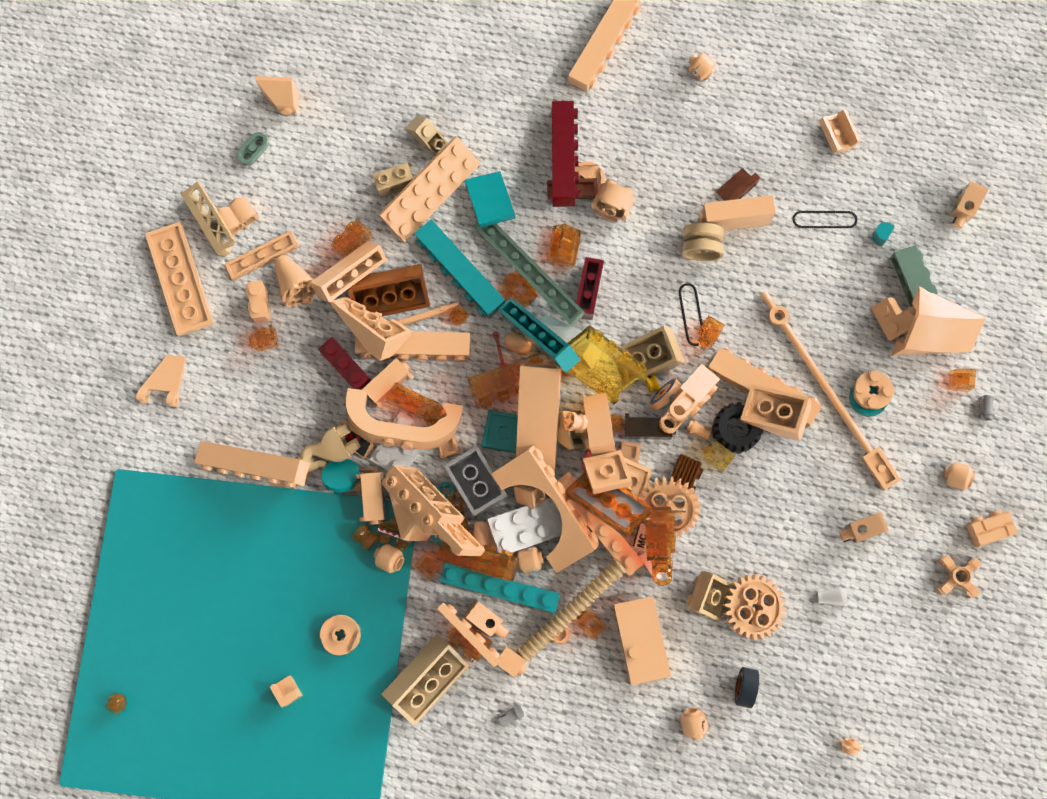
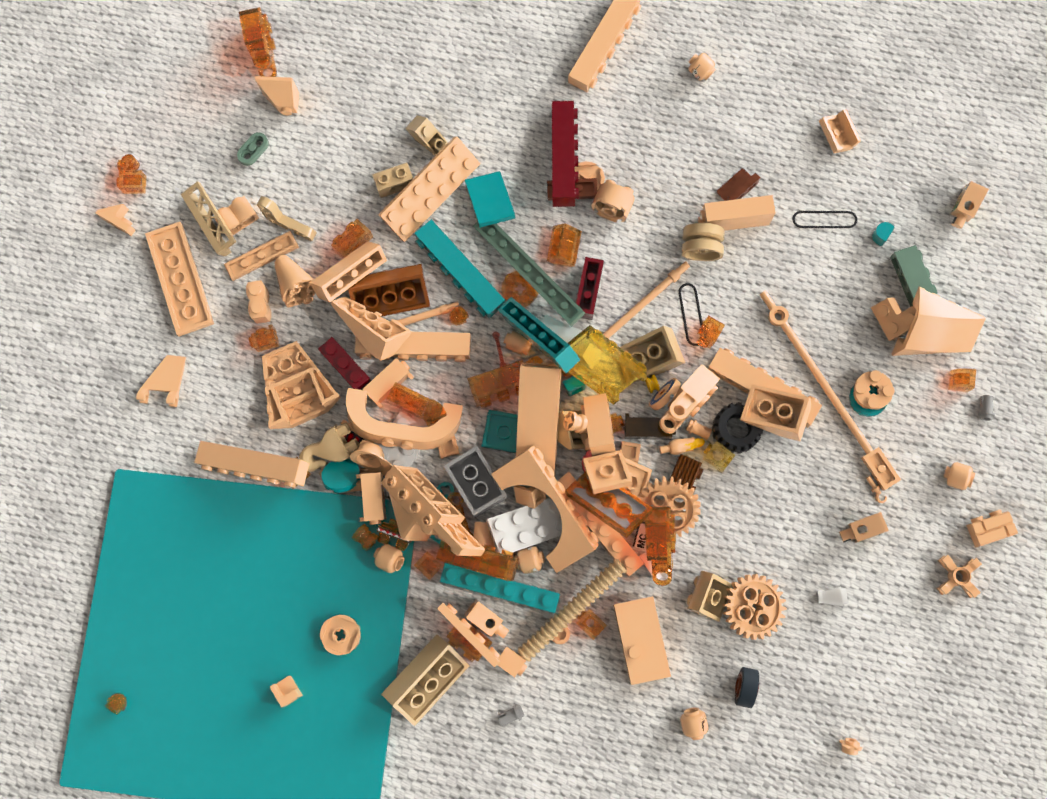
(115, 216): none -> light nougat slope
(130, 178): none -> clear orange brick
(258, 39): none -> clear orange brick
(274, 215): none -> tan beam
(295, 388): none -> light nougat wedge
(371, 457): none -> light nougat piece
(573, 386): none -> teal brick
(673, 276): none -> light nougat bar
(680, 446): none -> light nougat piece
(875, 488): none -> light nougat hand

